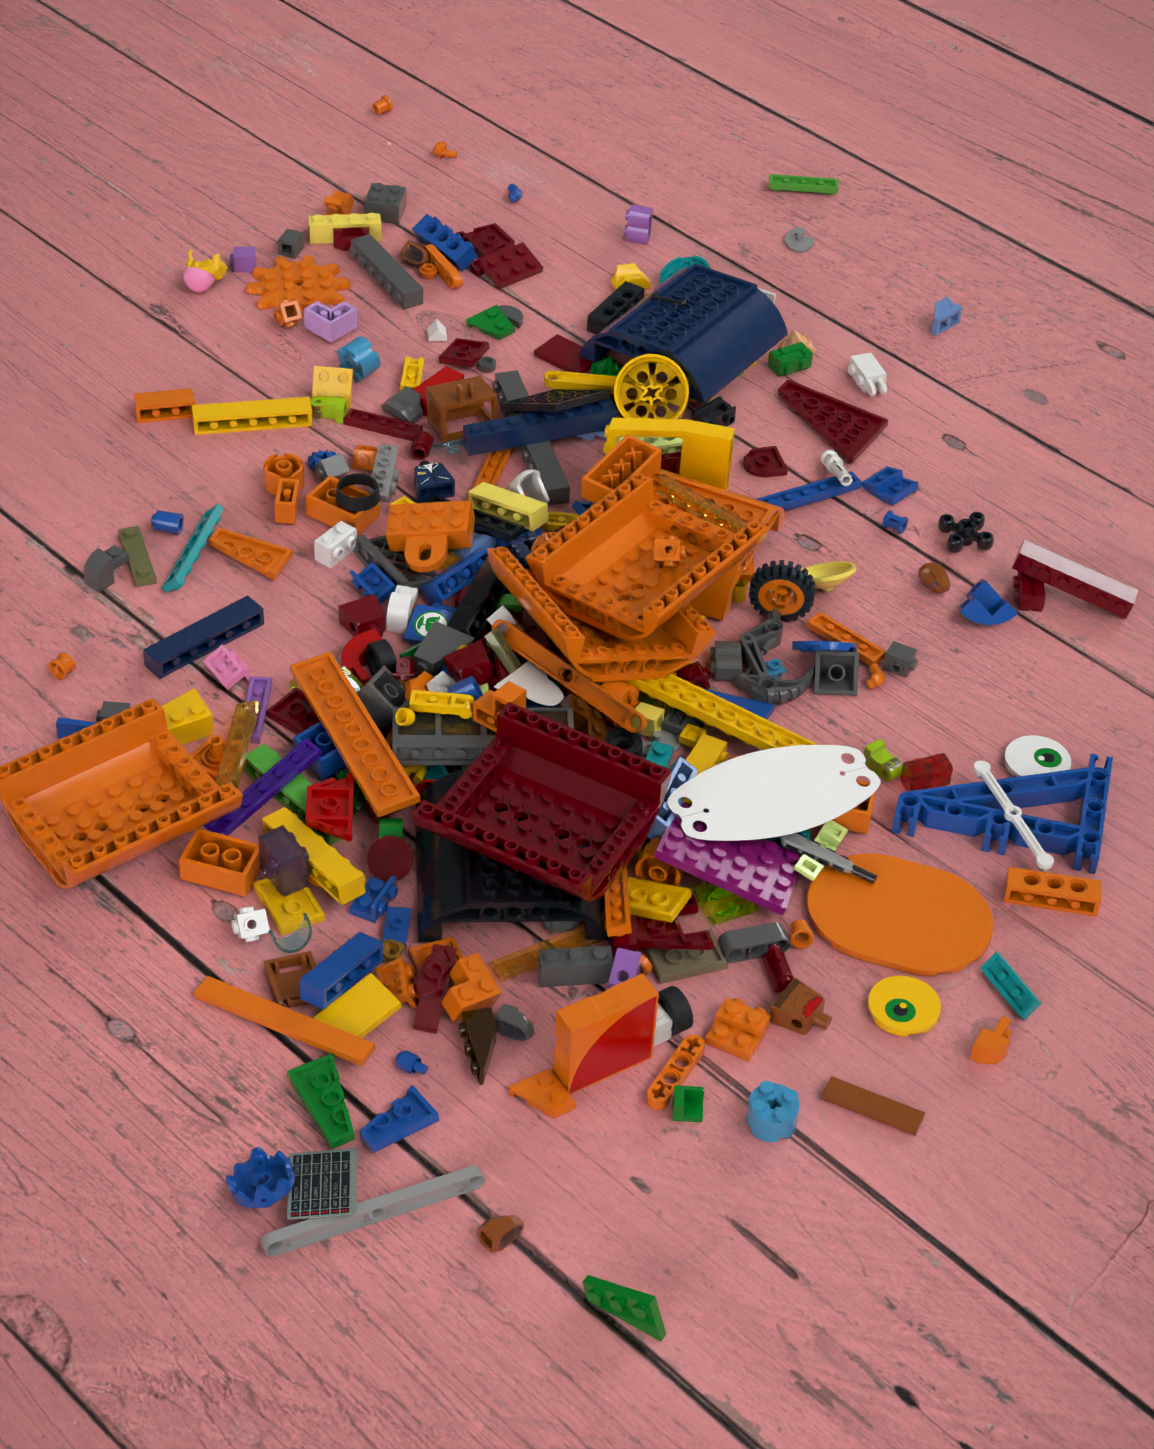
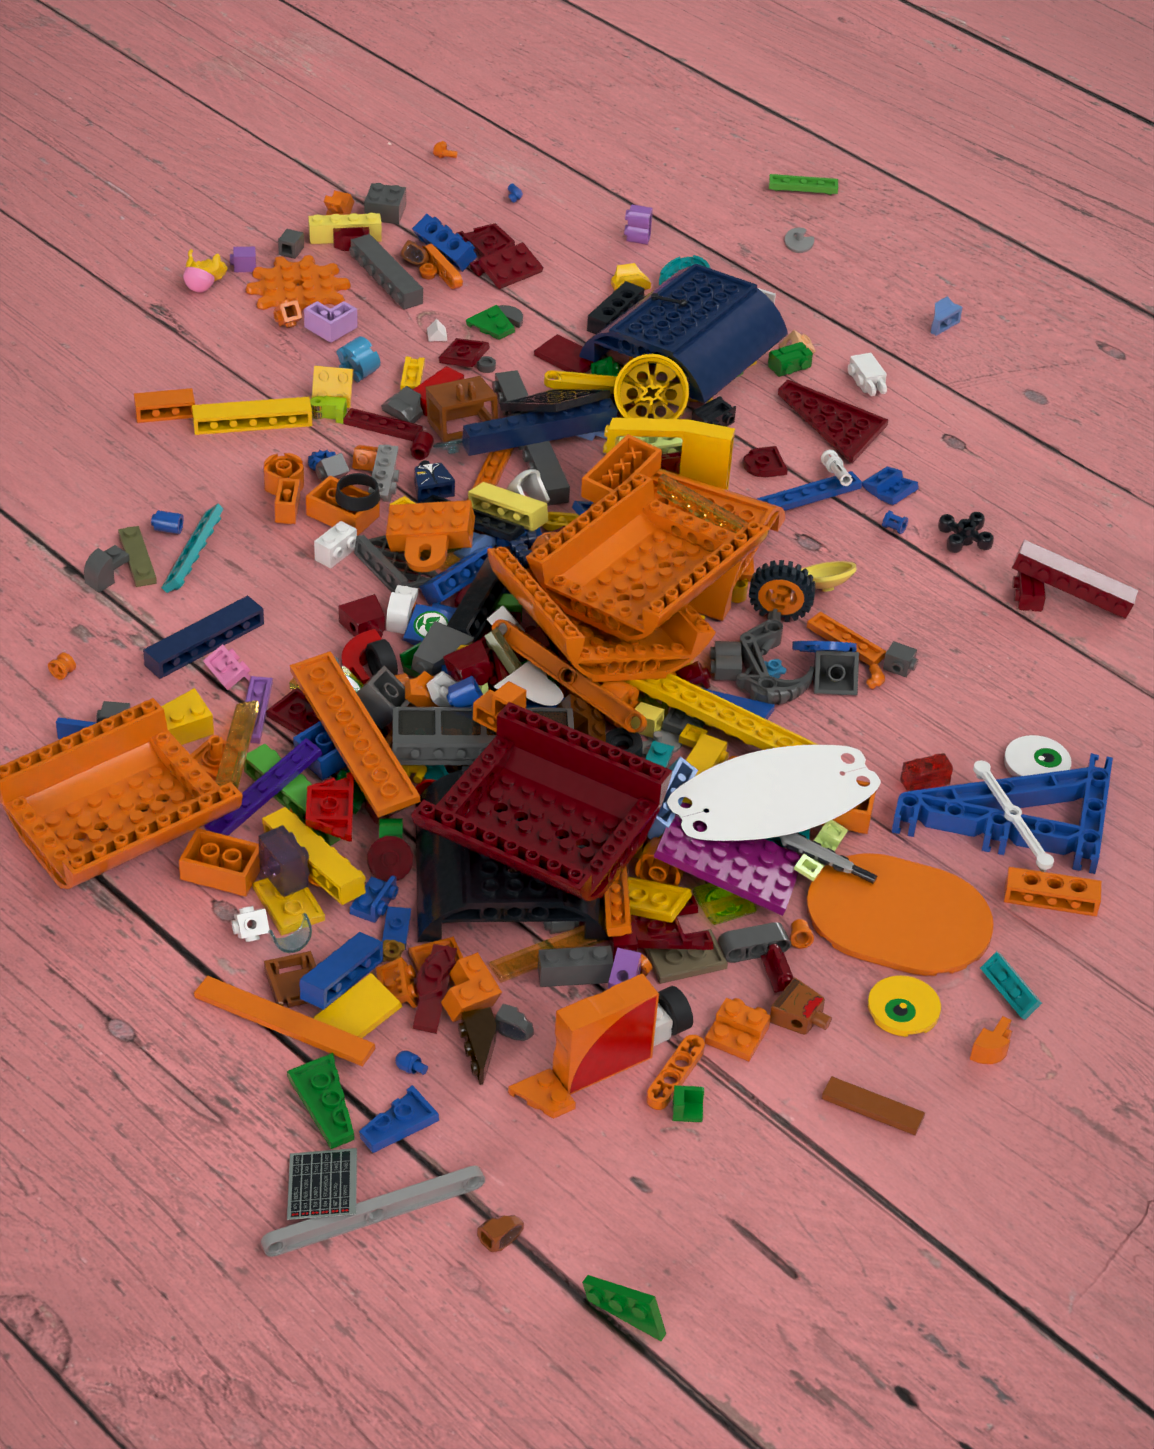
(255, 553): orange wing -> none
(261, 1179): blue plate -> none
(373, 582): blue bracket -> none
(382, 105): orange piece -> none
(405, 668): dark red hinge -> none
(405, 717): yellow hinge -> none
(442, 703): yellow plate -> none
(662, 548): orange brick -> none
(772, 1111): dark azure brick -> none
(882, 761): lime leg -> none
(934, 577): dark orange rock -> none
(986, 606): blue brick -> none

